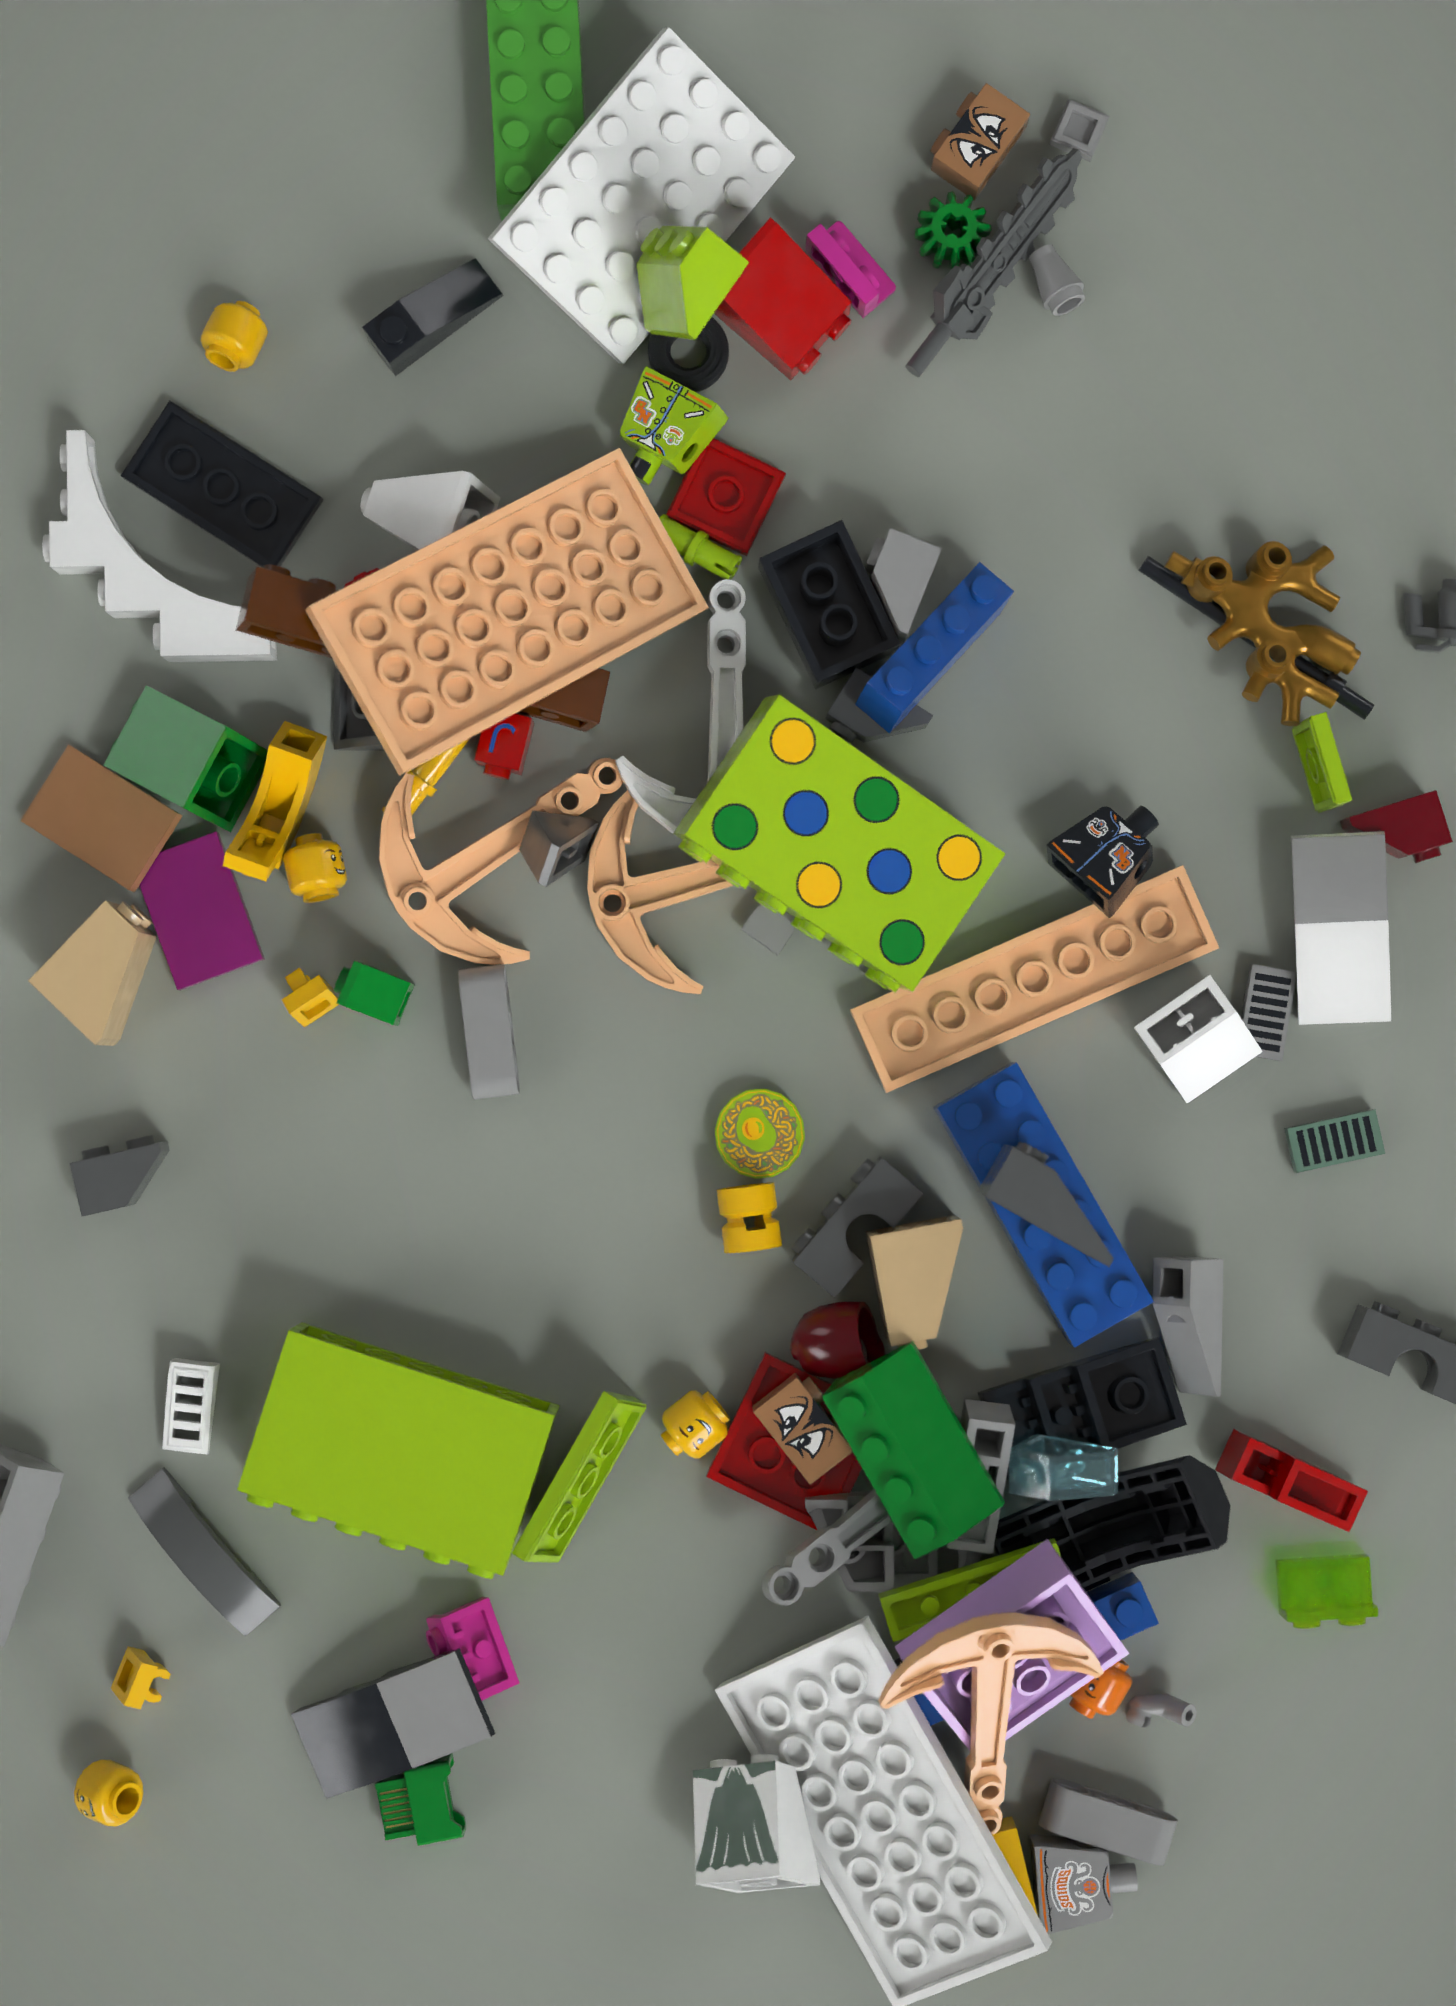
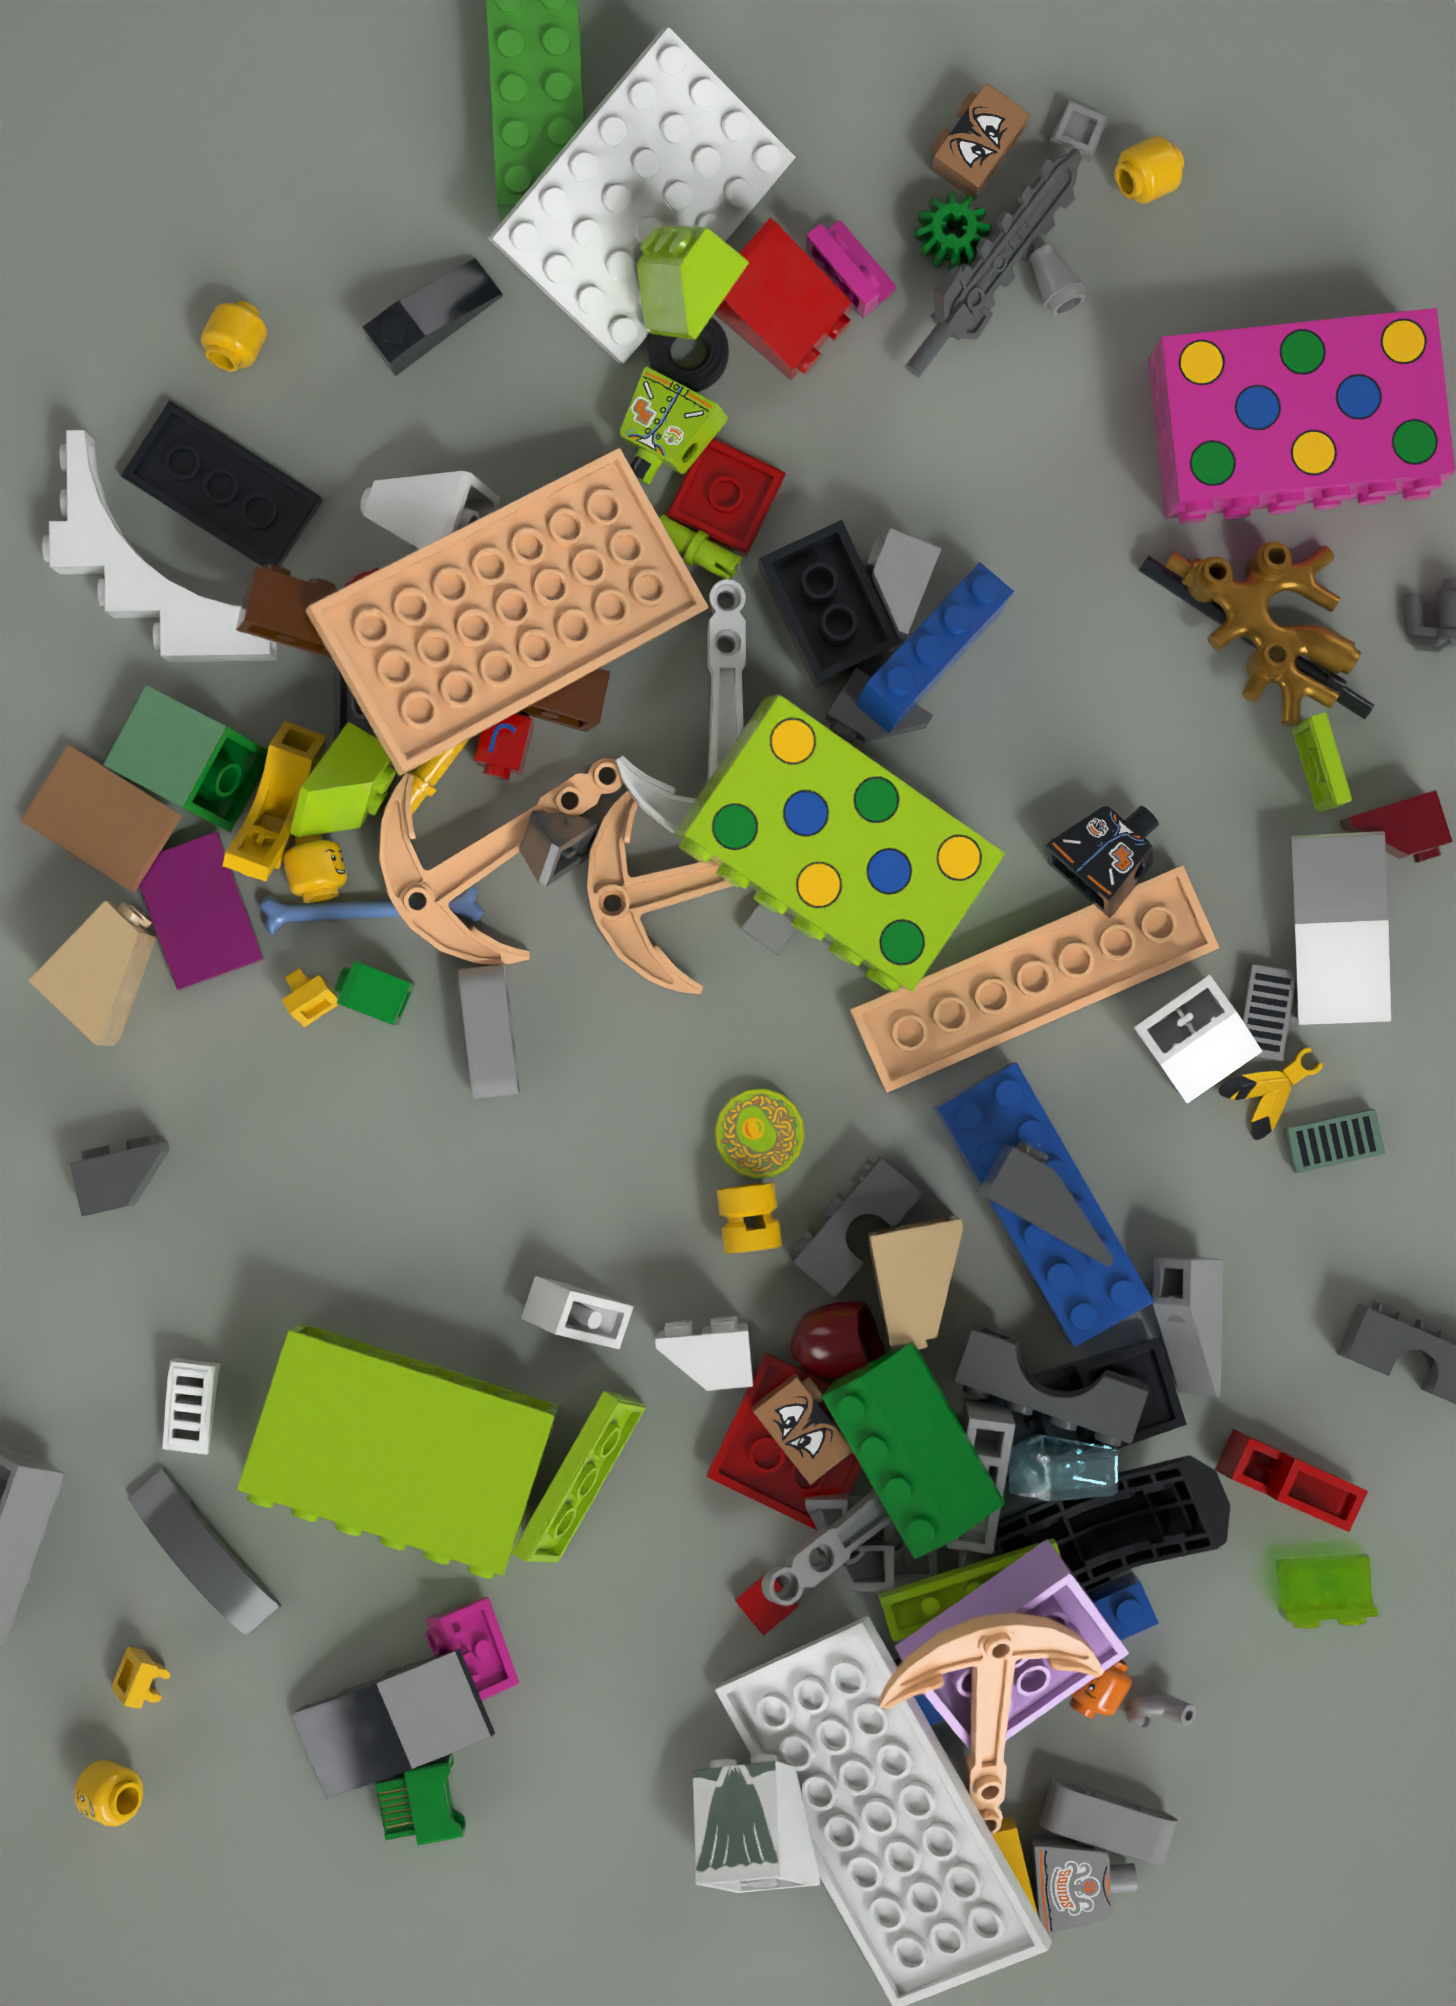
(281, 913): none -> medium blue piece
(344, 785): none -> lime slope
(576, 1313): none -> white slope
(694, 1424): yellow head -> none
(711, 1354): none -> white slope
(759, 1609): none -> red tile
(1106, 1406): none -> dark grey arch
(1149, 170): none -> yellow head
(1274, 1089): none -> yellow piece
(1301, 415): none -> dark pink brick

